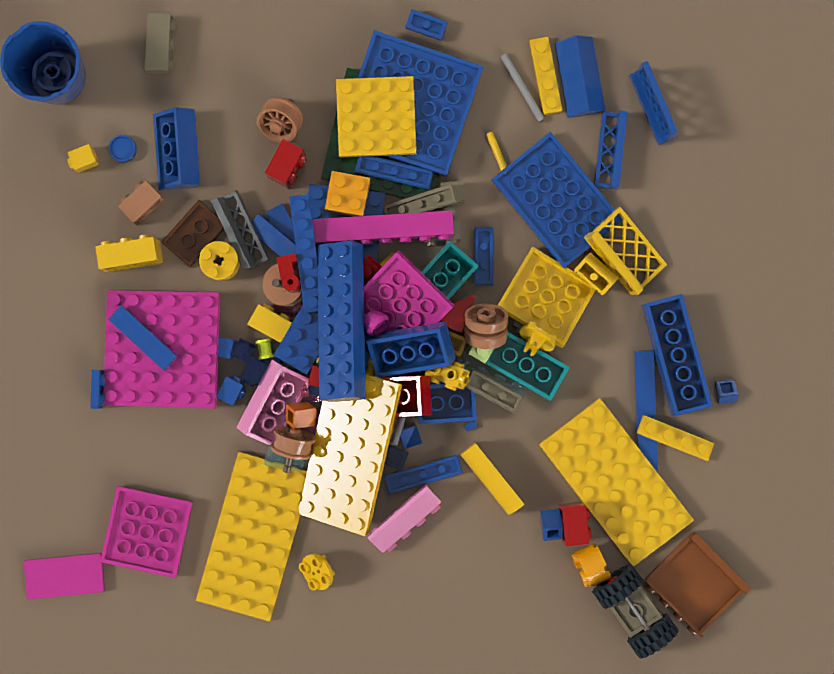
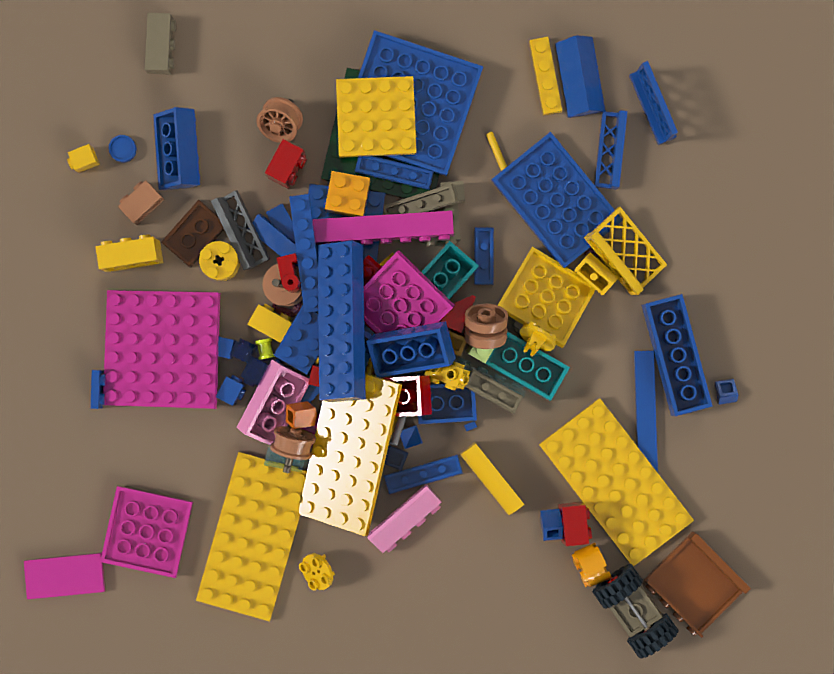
(37, 53): blue cone -> none
(143, 337): blue tile -> none
(307, 396): clear pink piece -> none
(375, 322): dark pink cone -> none
(426, 25): blue plate -> none
(522, 87): light grey bar -> none
(675, 438): yellow plate -> none

